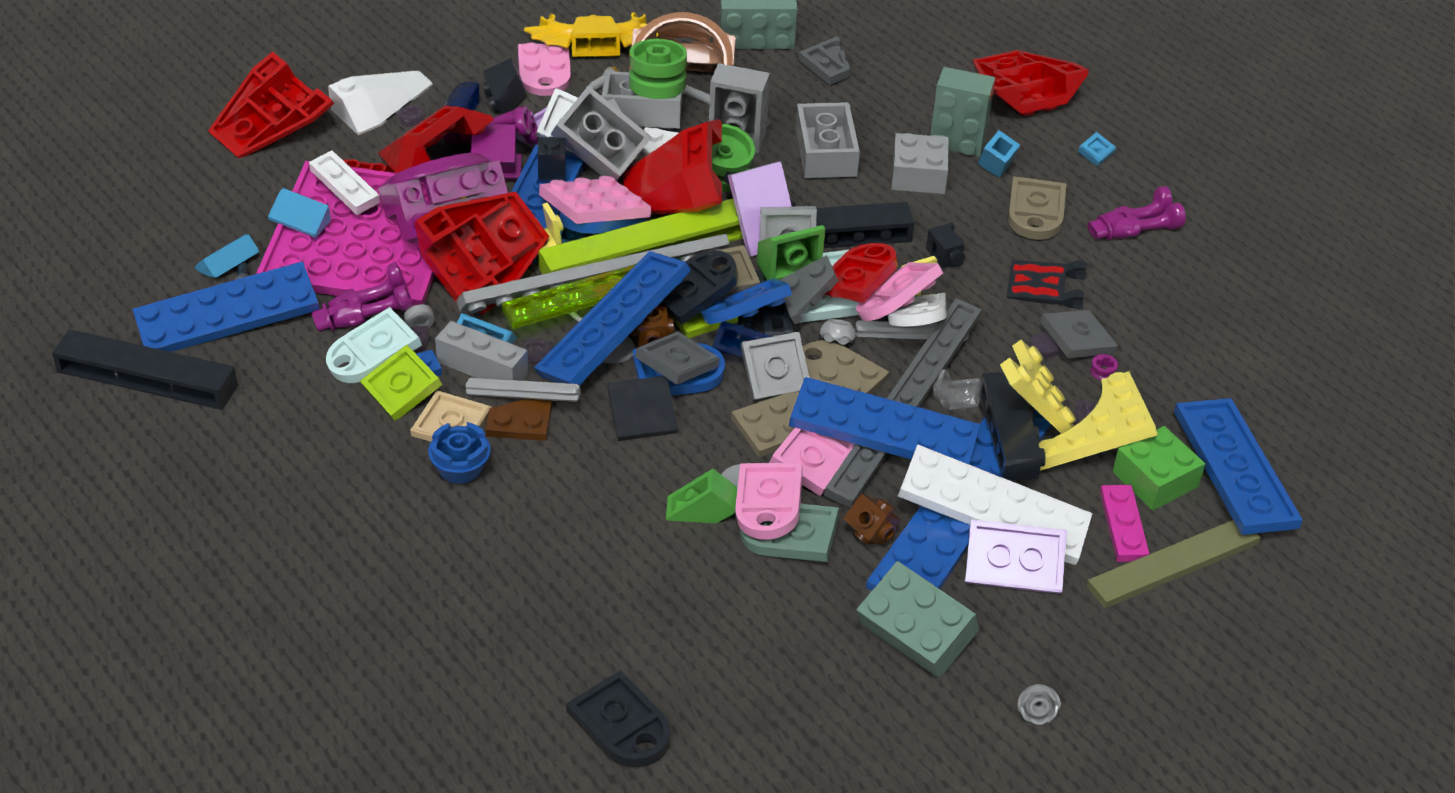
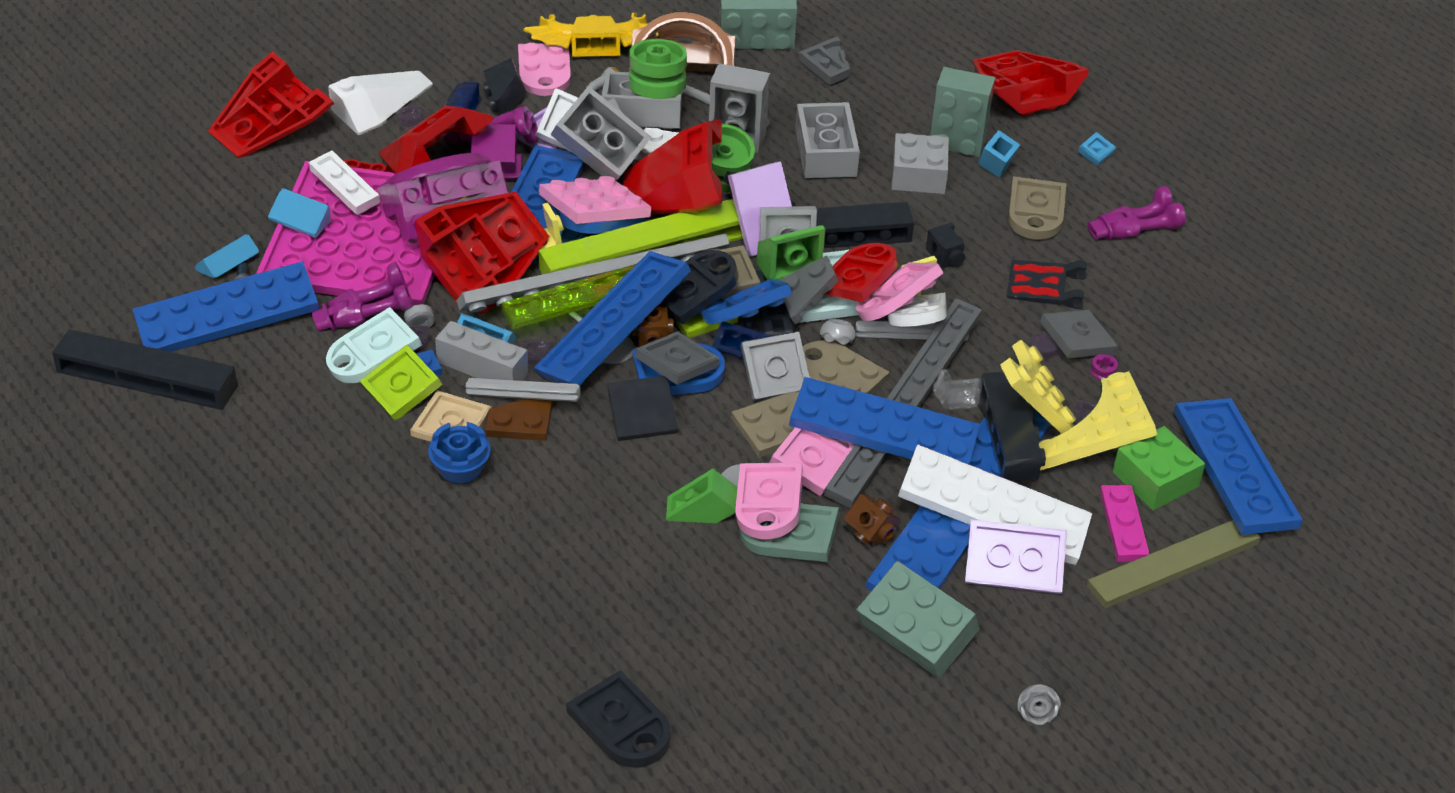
(551, 158): black brick -> none

